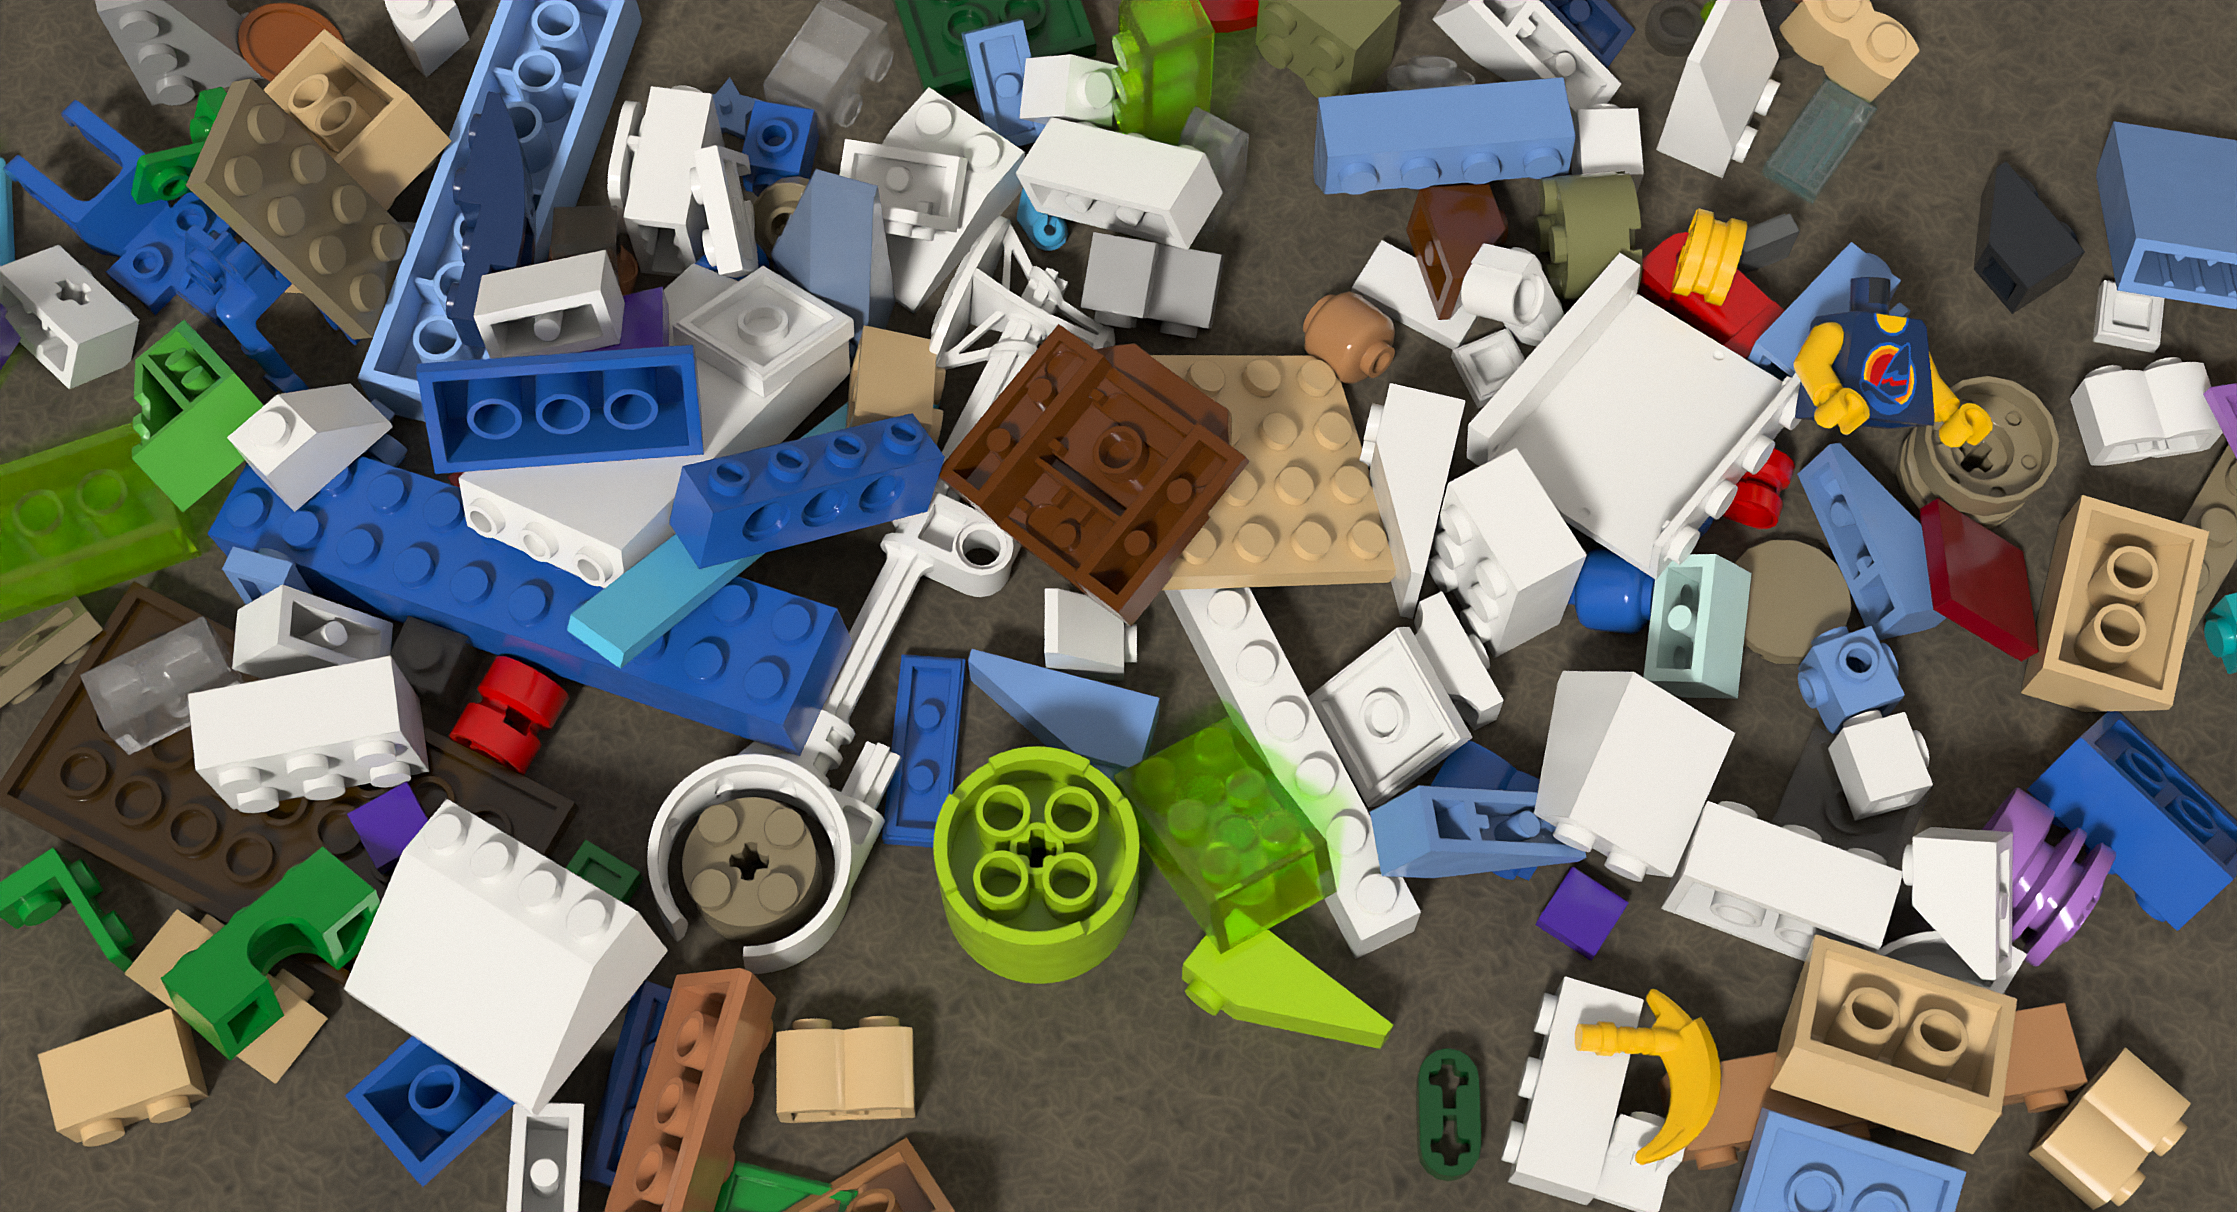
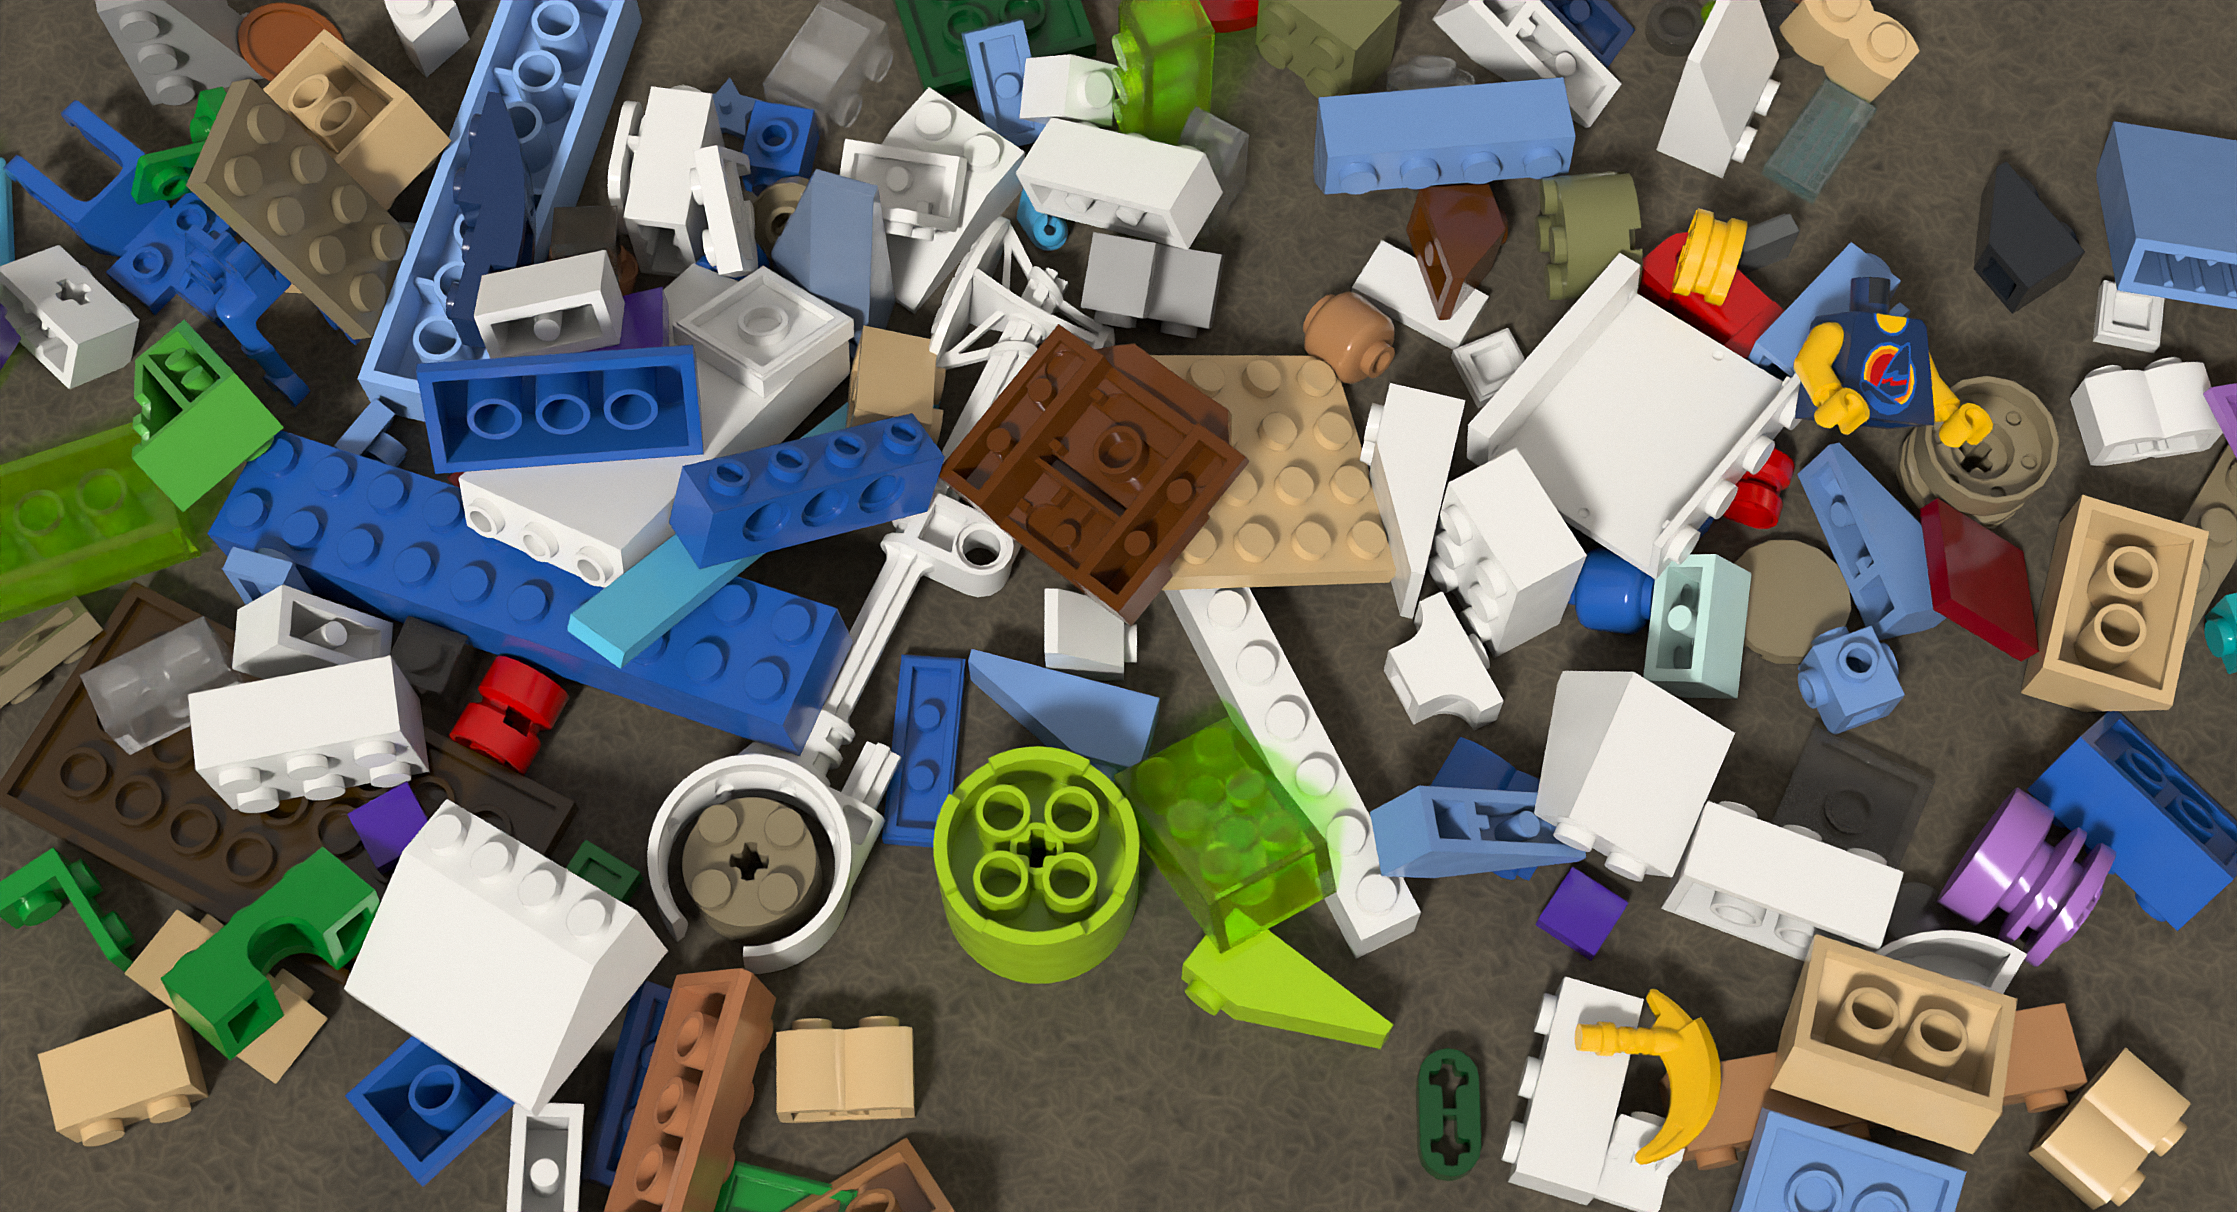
(308, 439): white slope -> none
(1389, 717): white tile -> none
(1512, 290): white plate -> none
(1607, 141): white brick -> none
(1880, 763): white brick -> none
(1965, 892): white slope -> none

